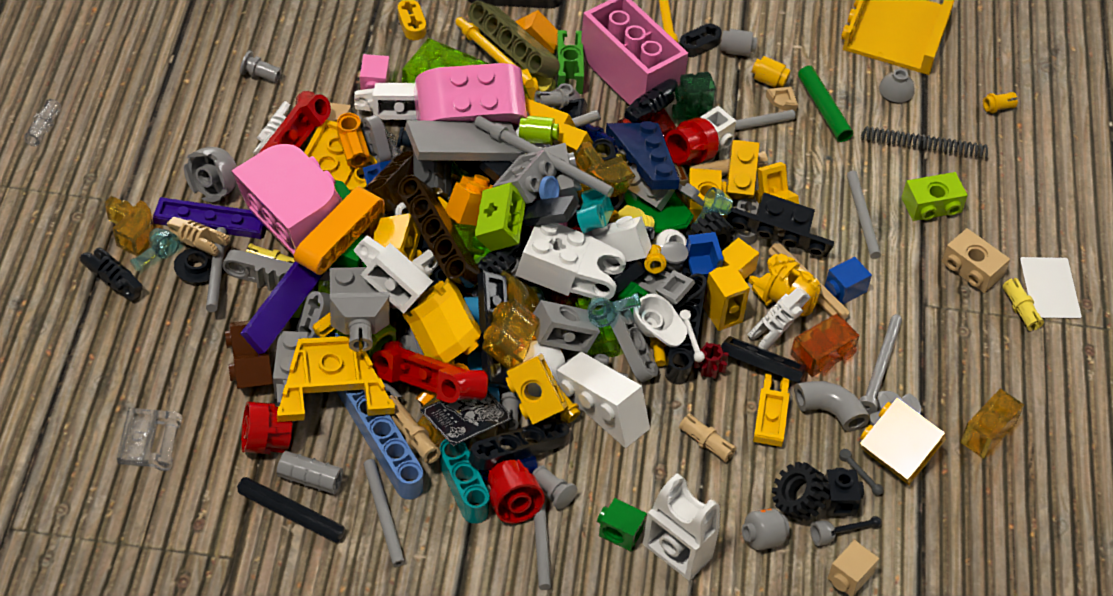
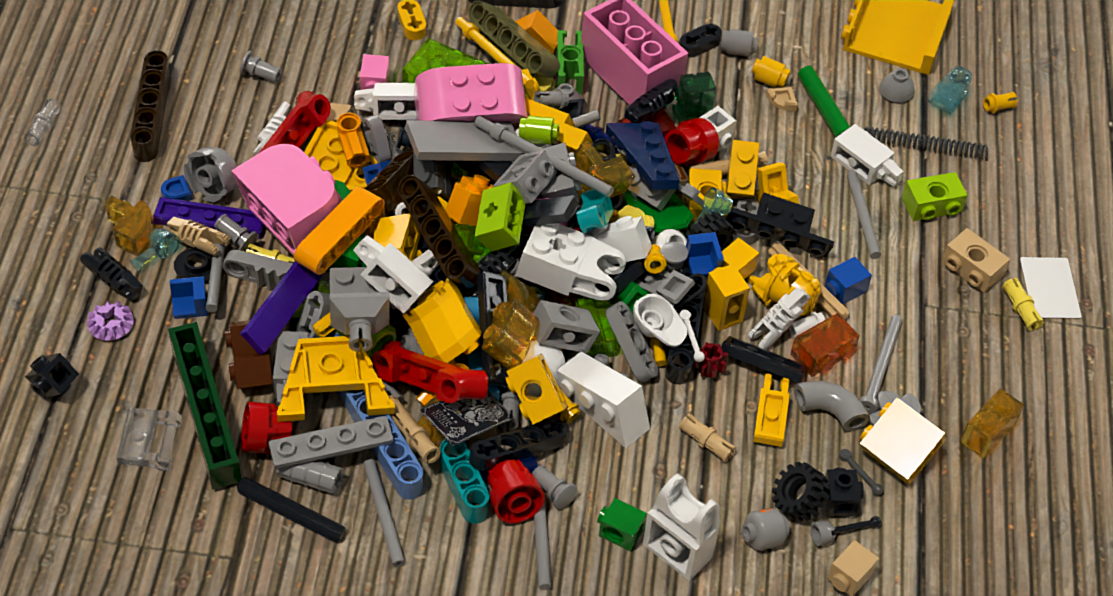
(51, 375): none -> black brick
(115, 328): none -> lavender gear
(150, 106): none -> dark brown beam
(176, 189): none -> blue tile
(188, 297): none -> blue panel
(205, 406): none -> dark green brick
(238, 235): none -> light grey pin
(330, 442): none -> light grey bracket
(549, 187): medium blue piece -> none
(609, 310): clear light blue bar -> none
(765, 120): light grey bar -> none
(806, 323): none -> white pin
(866, 156): none -> white hinge
(951, 90): none -> clear light blue piece

